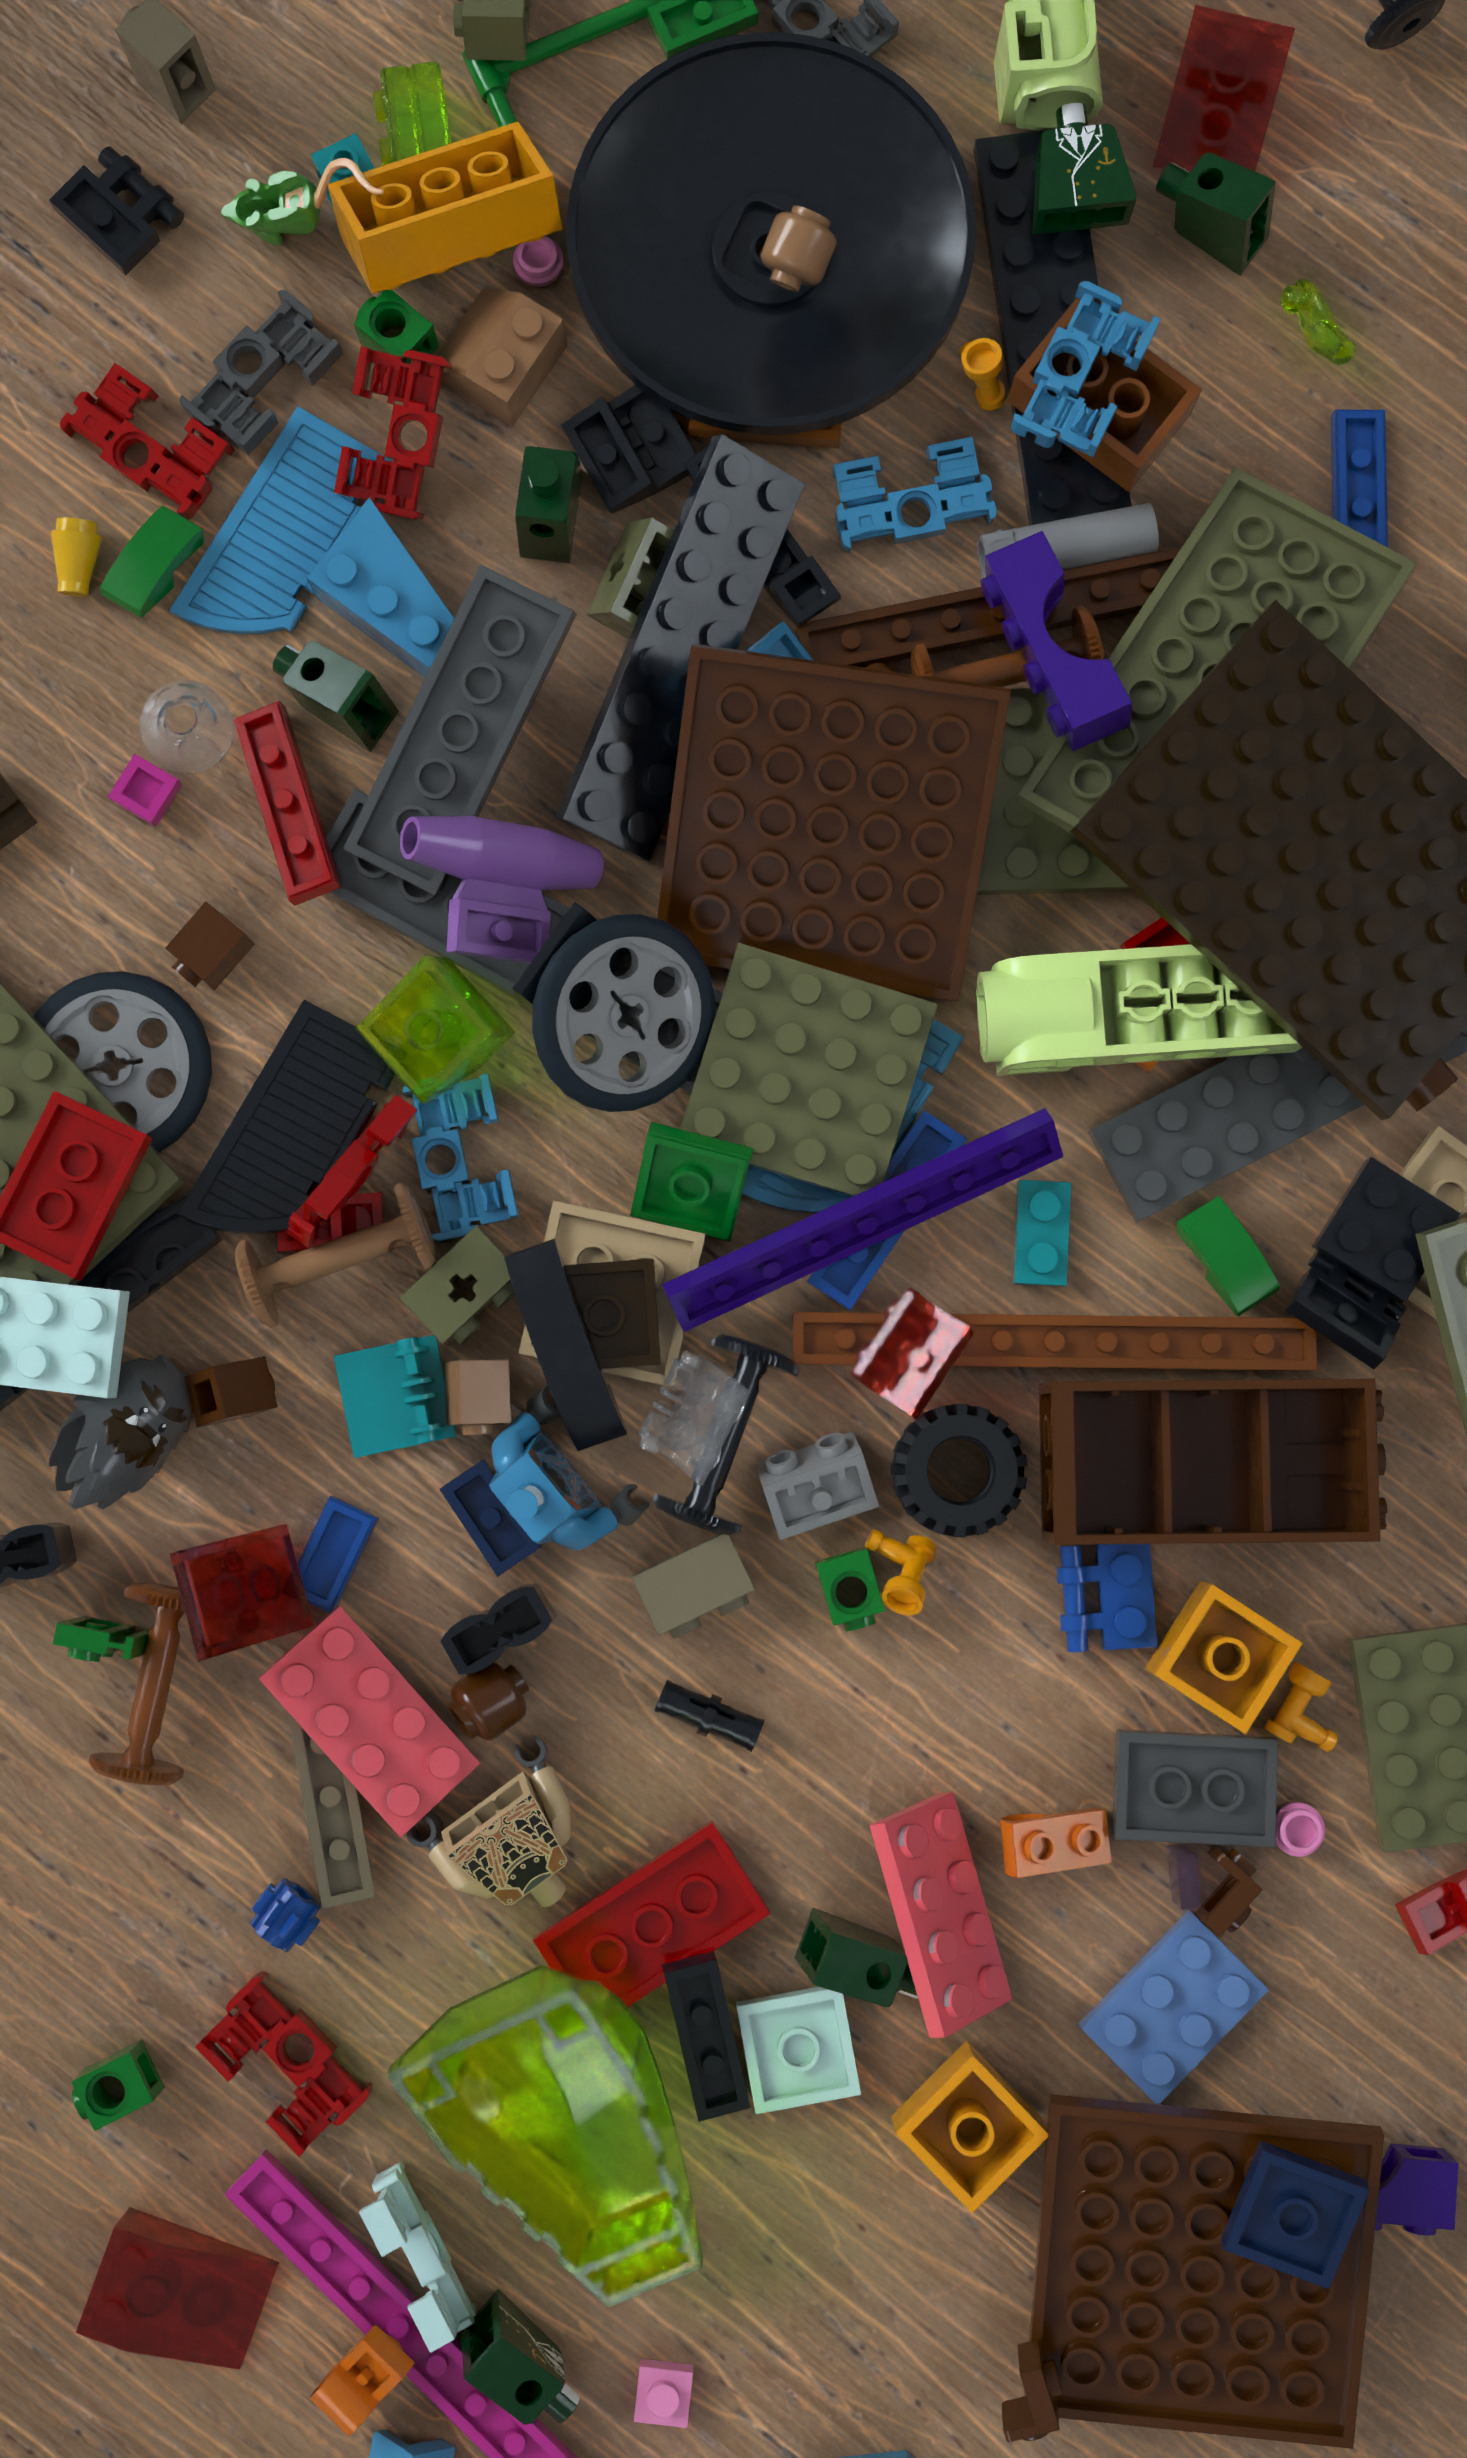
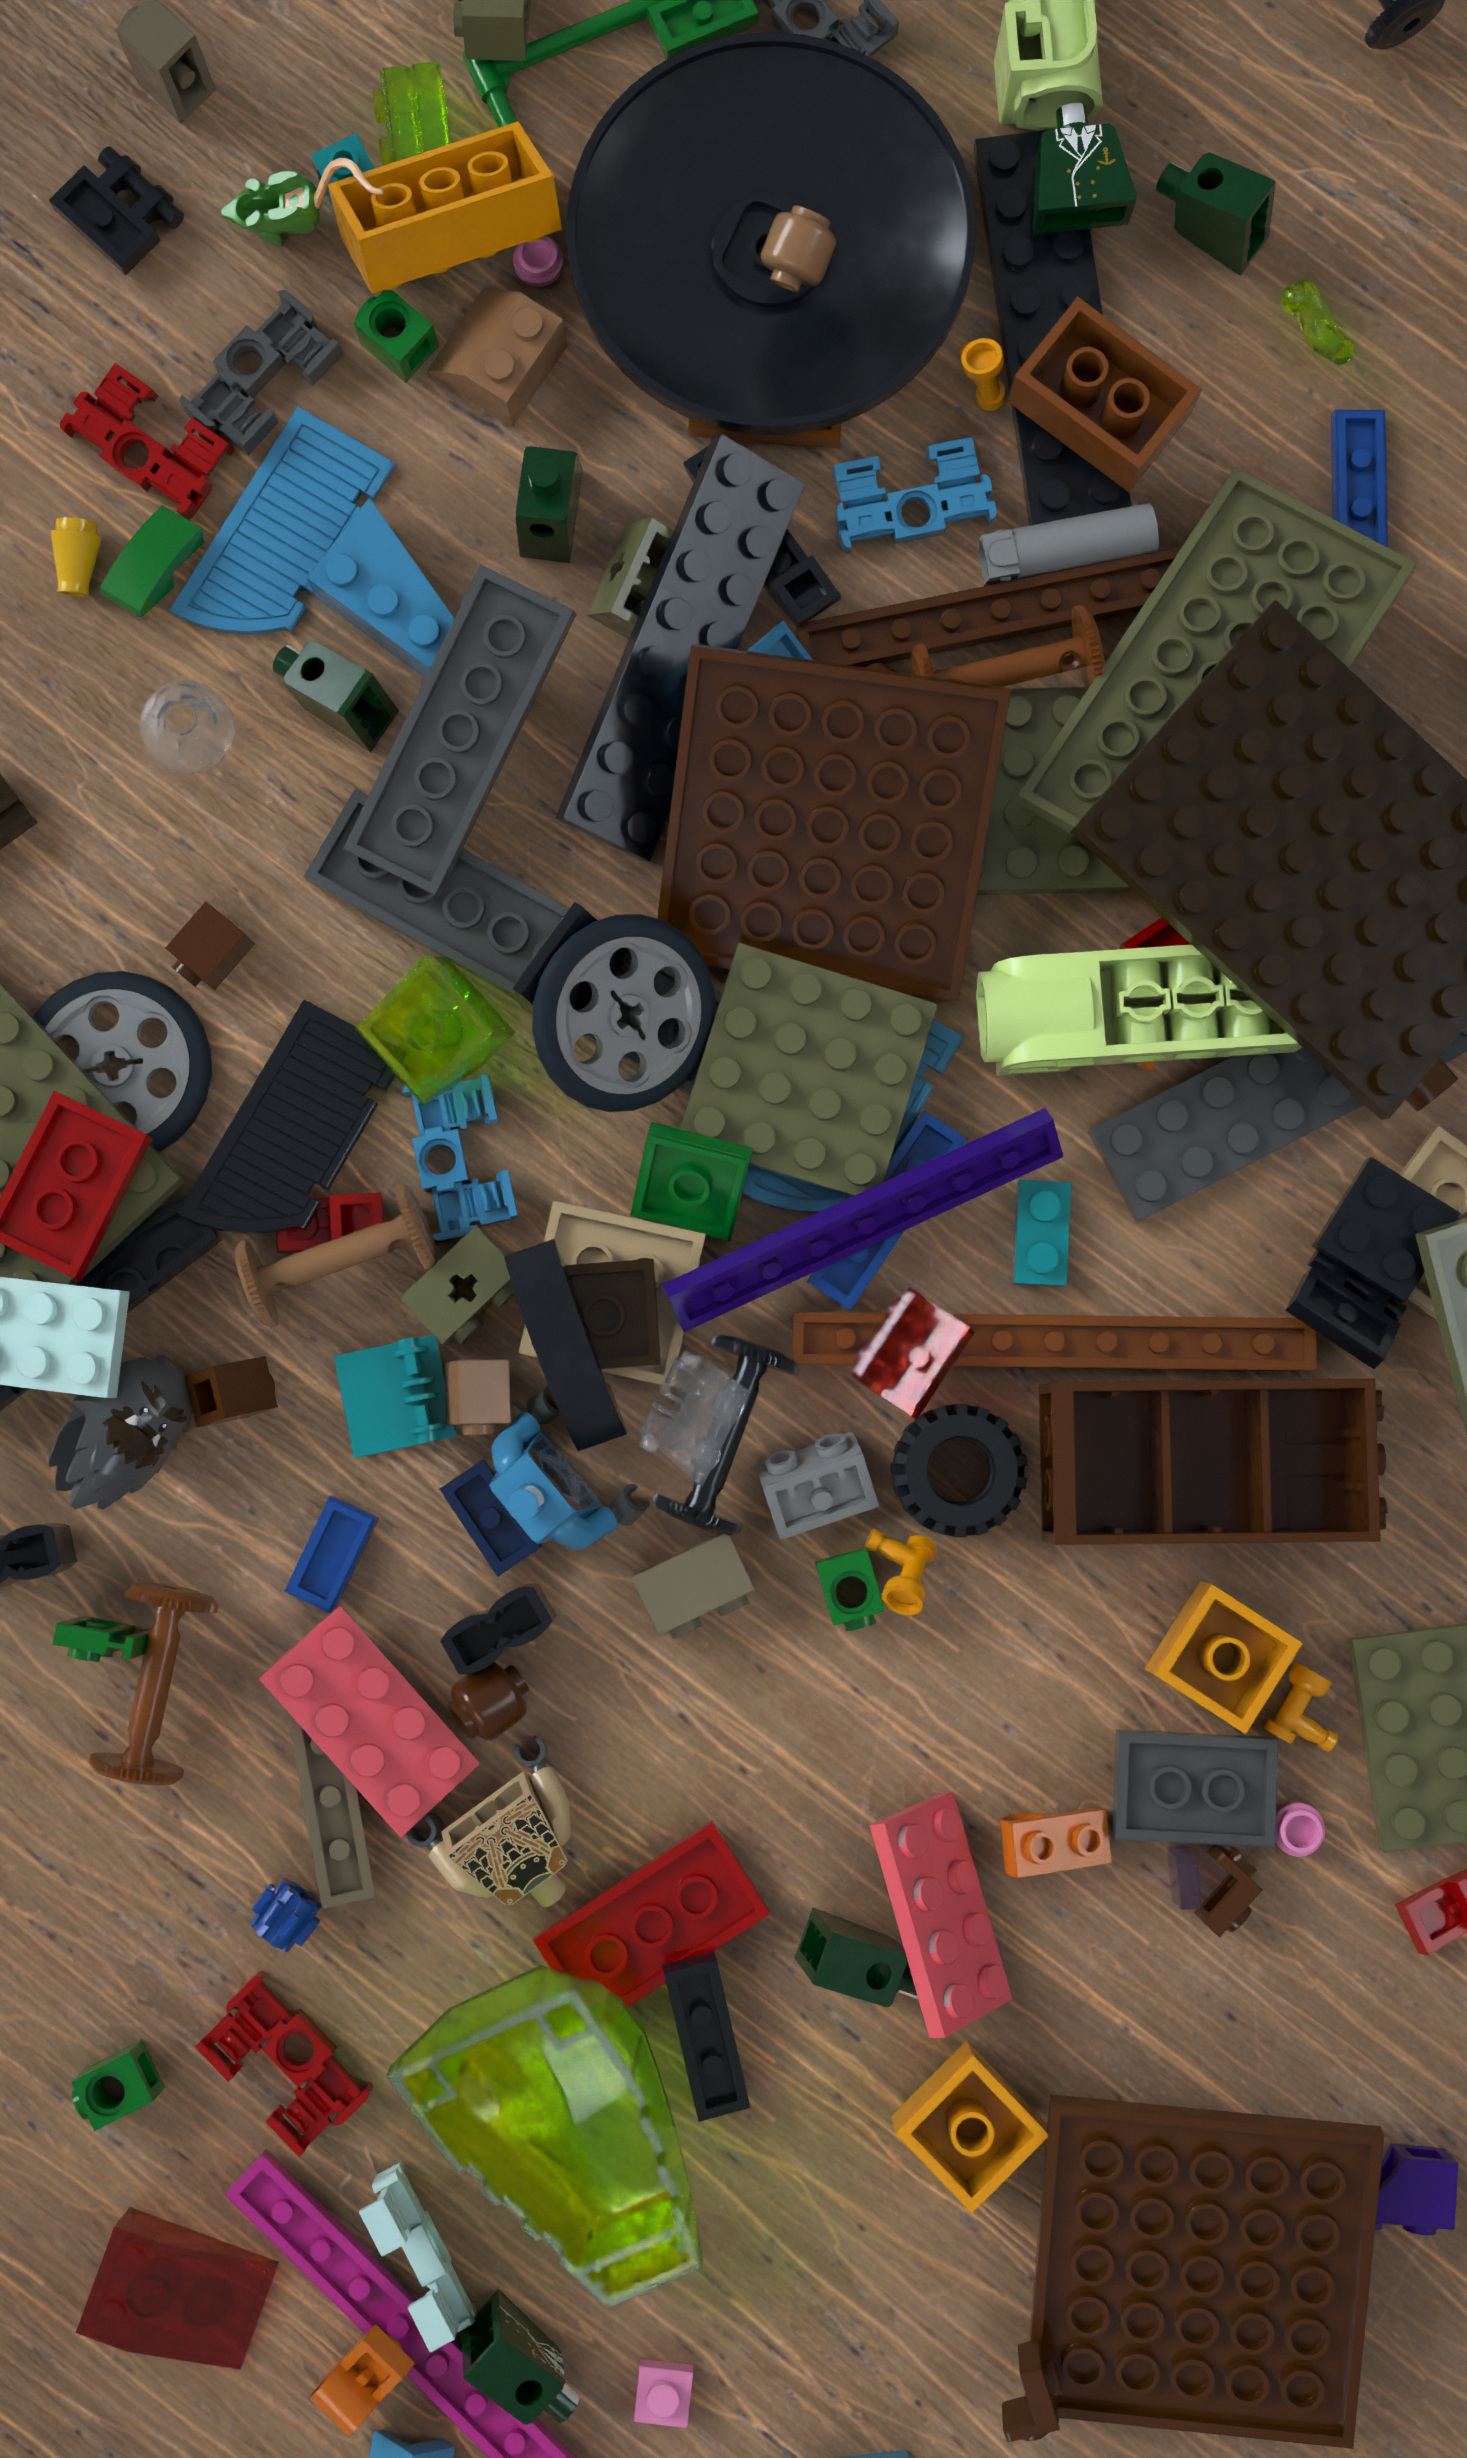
(145, 790): dark pink plate -> none
(241, 1591): clear red slope -> none
(287, 803): red tile -> none
(350, 1170): red piece -> none
(418, 389): red piece -> none
(502, 872): medium lavender plate -> none
(629, 447): black slope -> none
(709, 1715): black pin -> none
(798, 2049): light aqua plate -> none
(1081, 693): dark purple arch -> none
(1089, 329): dark azure piece -> none
(1123, 1595): blue plate -> none
(1173, 2007): medium blue plate -> none
(1224, 89): clear red slope -> none
(1229, 1254): green slope -> none
(1294, 2214): dark blue plate -> none

